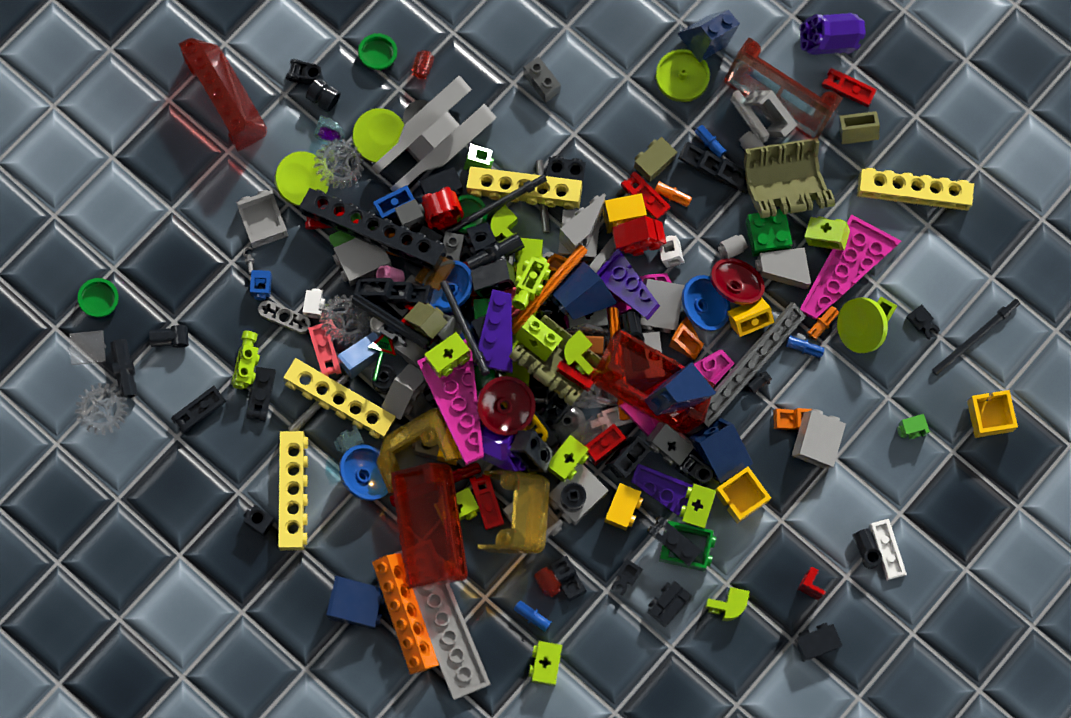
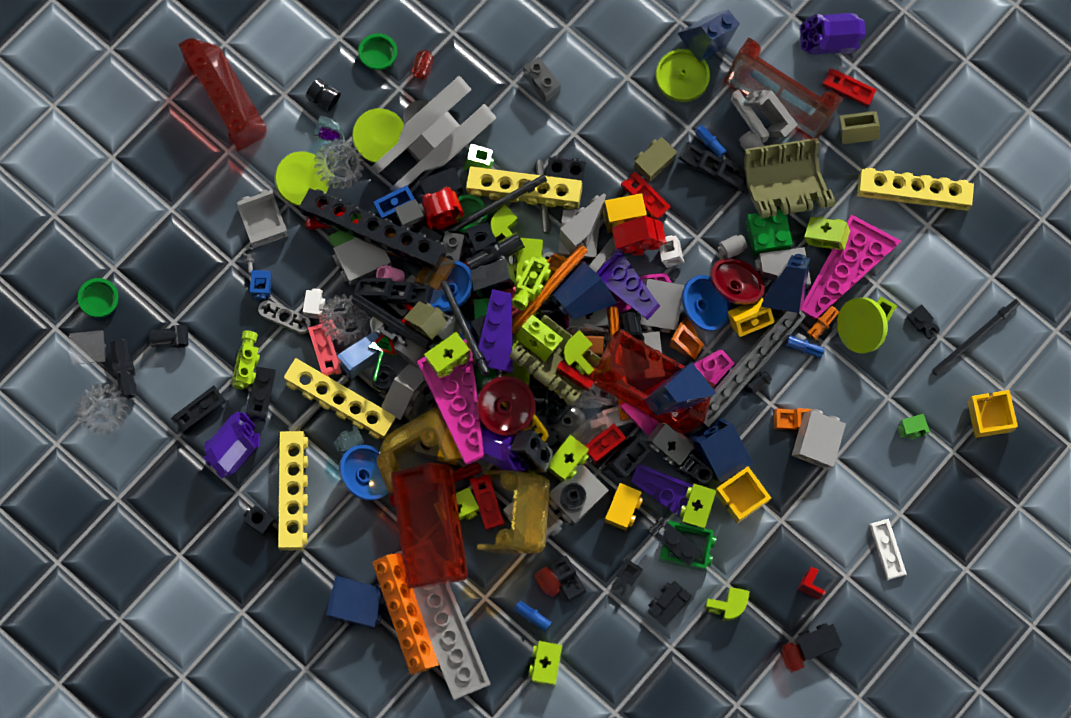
(231, 444): none -> dark purple brick
(301, 72): black piece -> none
(673, 194): orange axle -> none
(789, 287): none -> dark blue slope
(792, 657): none -> clear red brick
(866, 547): black piece -> none

